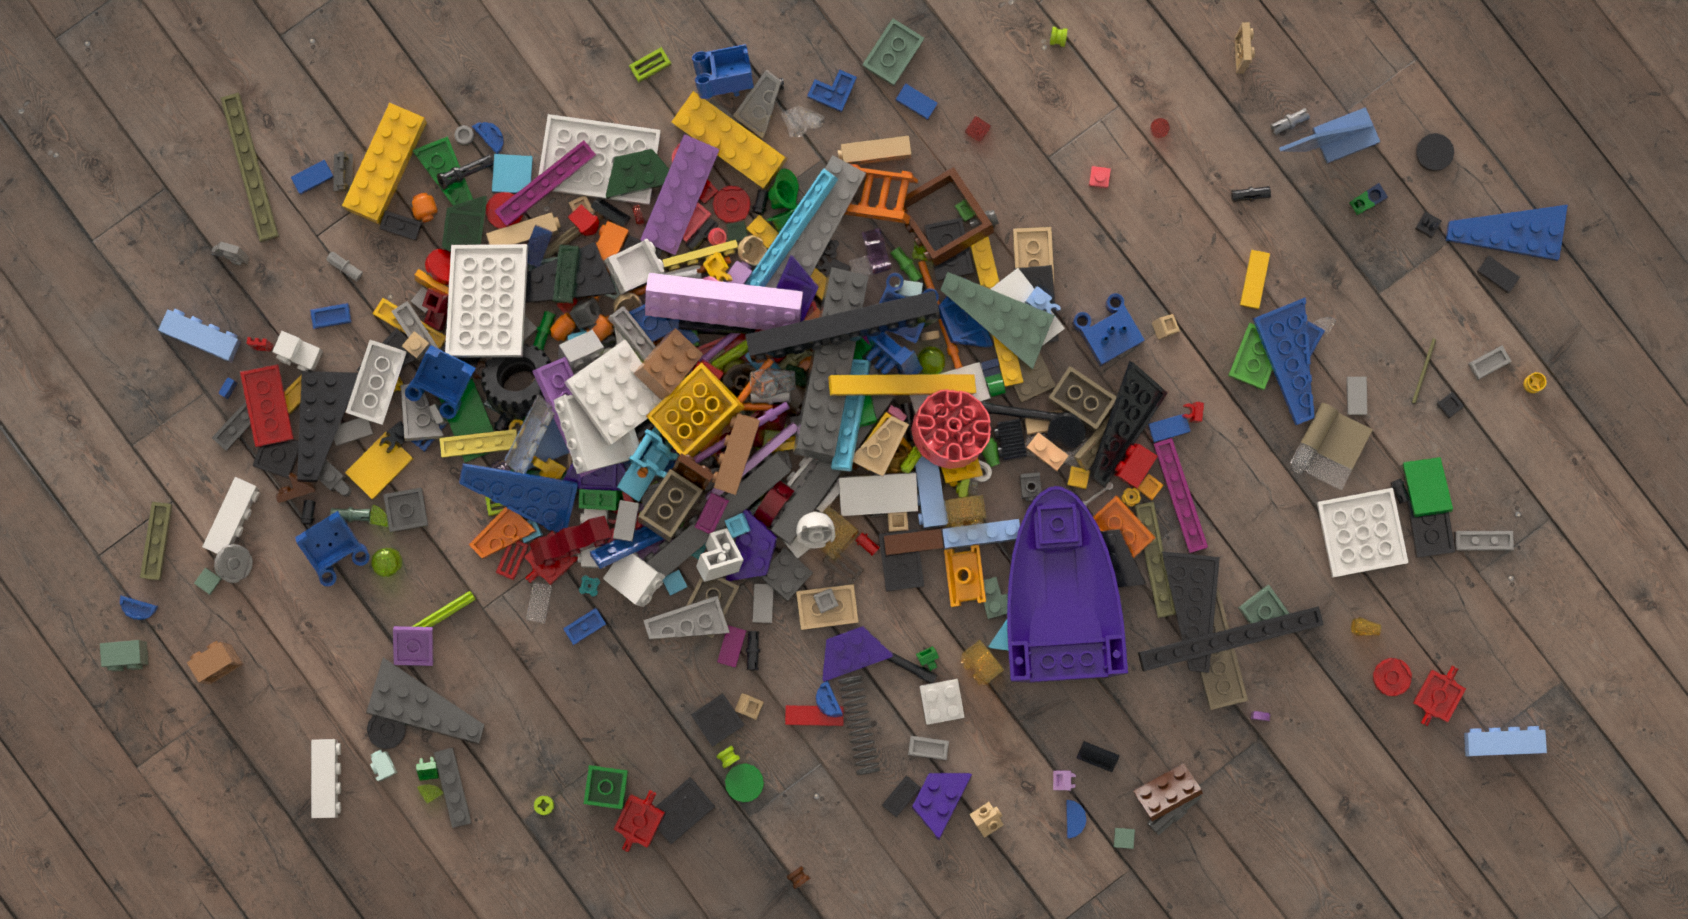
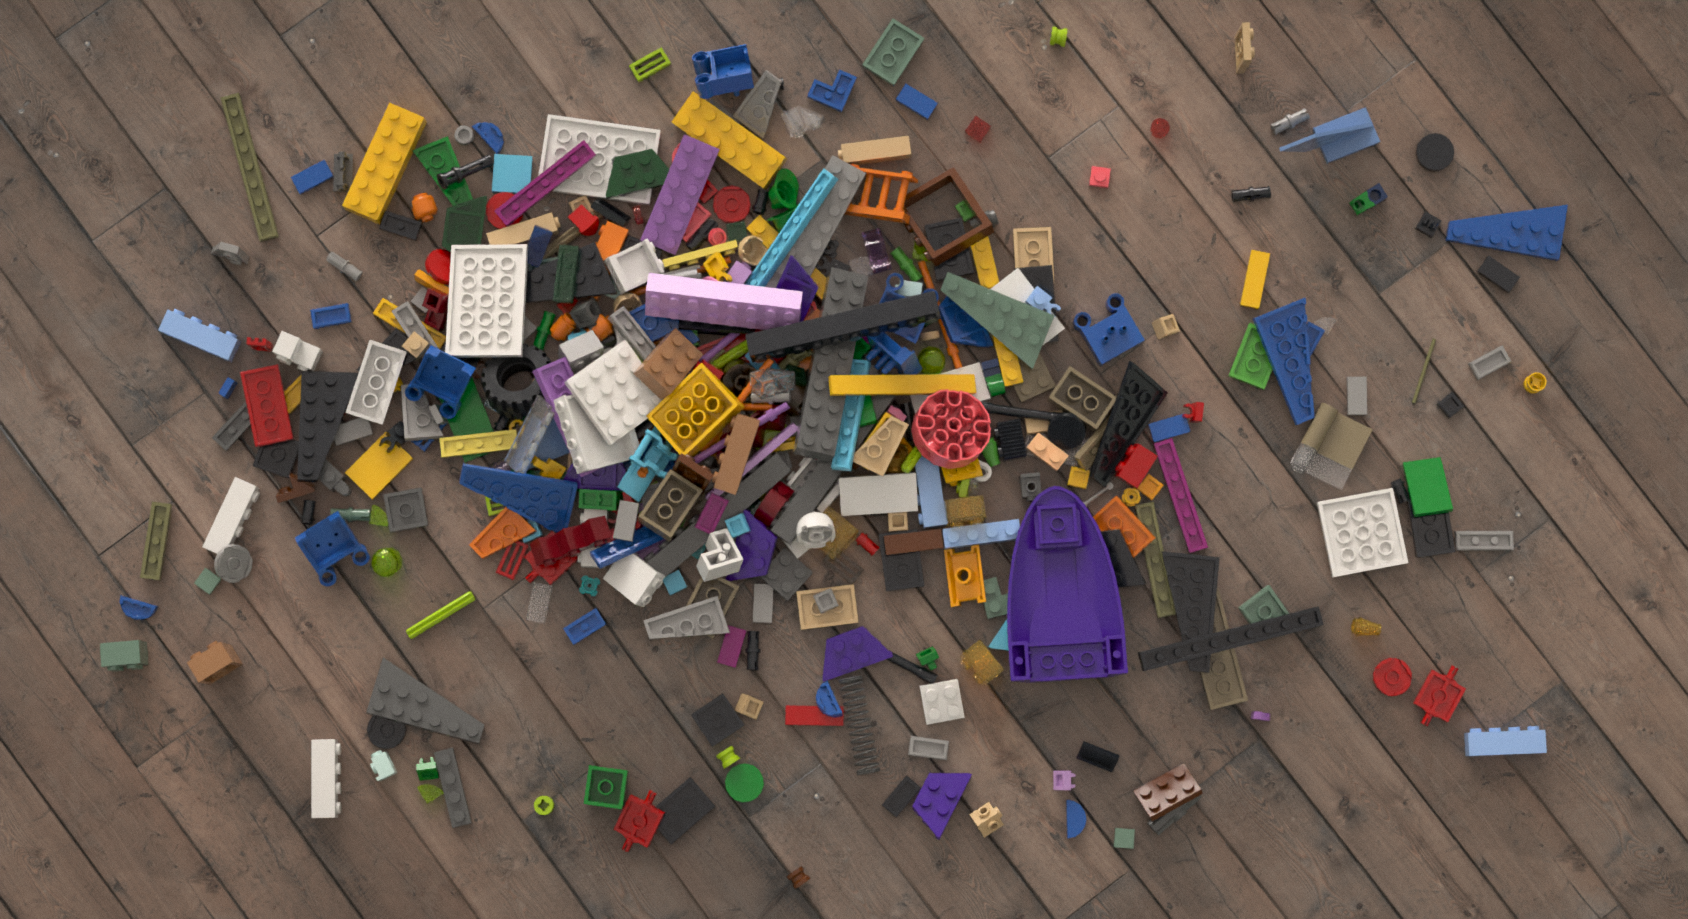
(413, 645): medium lavender plate -> none

